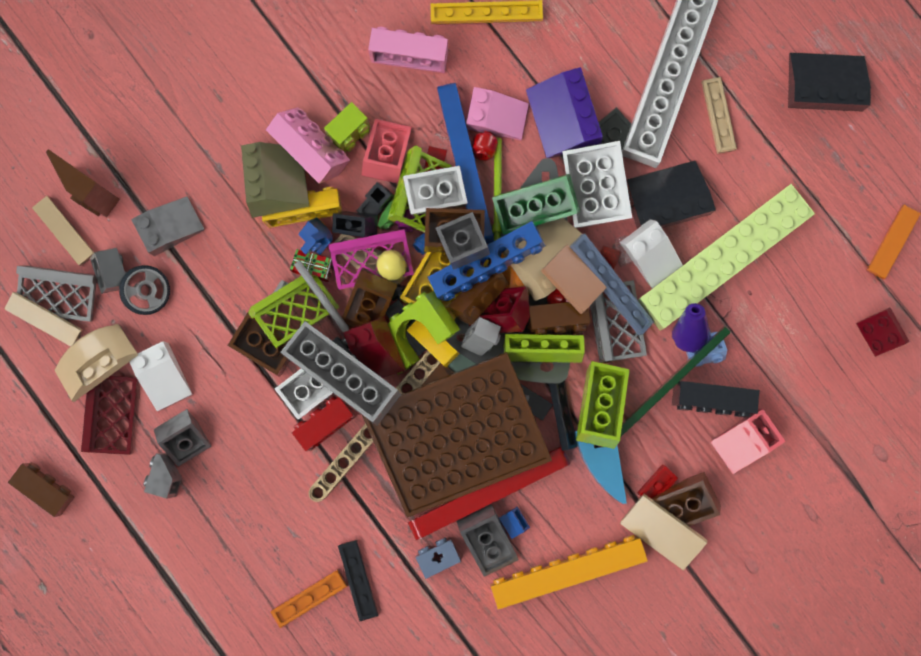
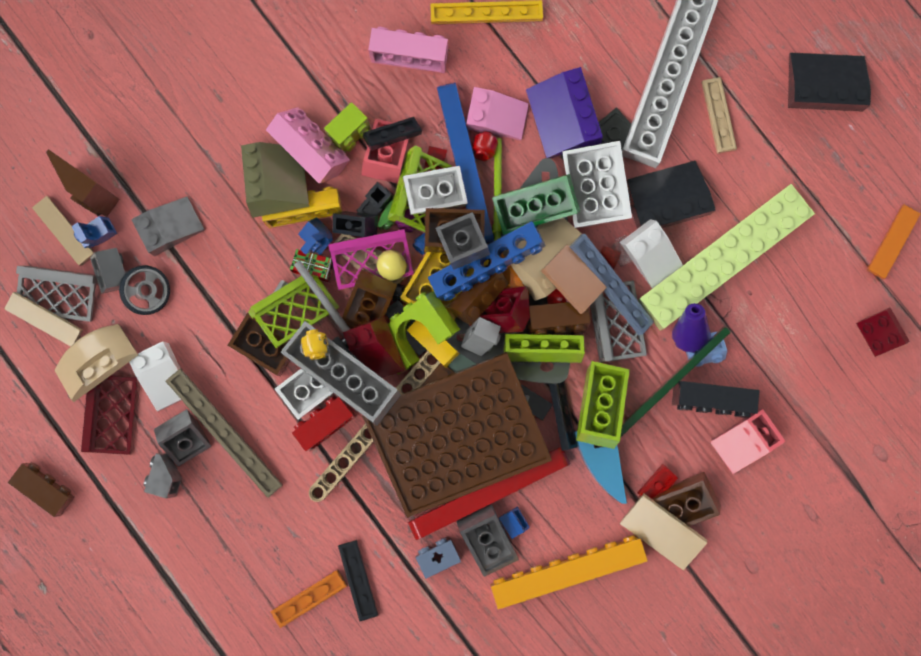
(94, 232): none -> blue brick
(224, 432): none -> dark tan tile
(314, 344): none -> yellow head
(392, 133): none -> black tile

